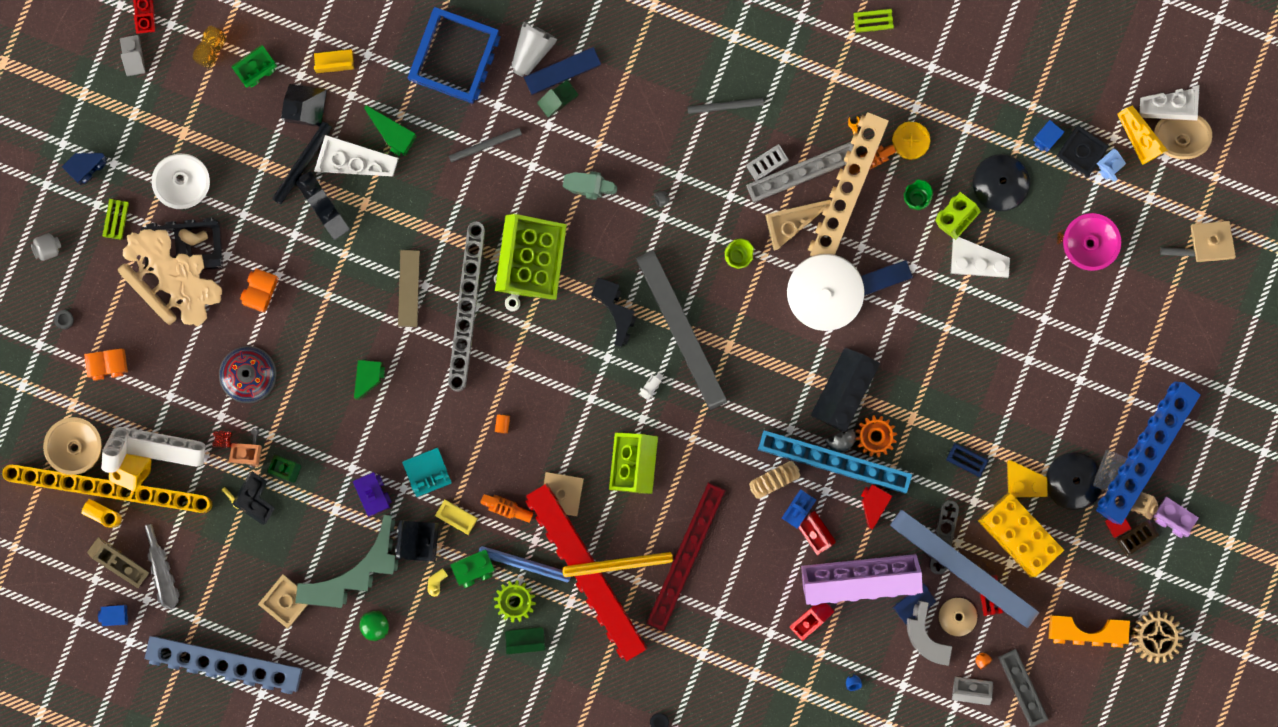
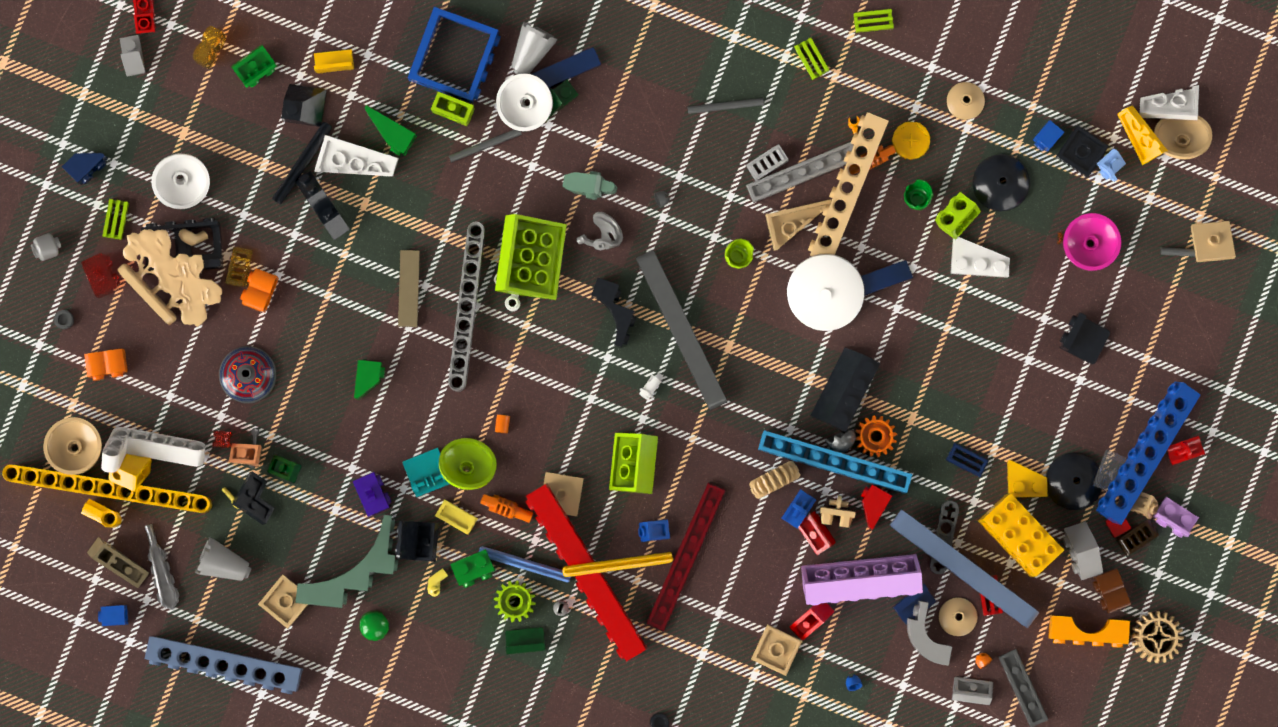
(100, 275): none -> clear red brick
(221, 562): none -> light grey cone
(235, 282): none -> clear yellow slope
(452, 109): none -> lime brick
(467, 455): none -> lime dish
(511, 101): none -> white dish
(564, 610): none -> light grey hinge
(606, 225): none -> light grey helmet
(654, 530): none -> blue bracket
(776, 650): none -> tan plate
(804, 44): none -> lime tile
(828, 512): none -> tan hips
(964, 110): none -> tan dish
(1083, 551): none -> light grey brick
(1084, 338): none -> black bracket
(1111, 591): none -> reddish brown brick
(1185, 450): none -> red hips

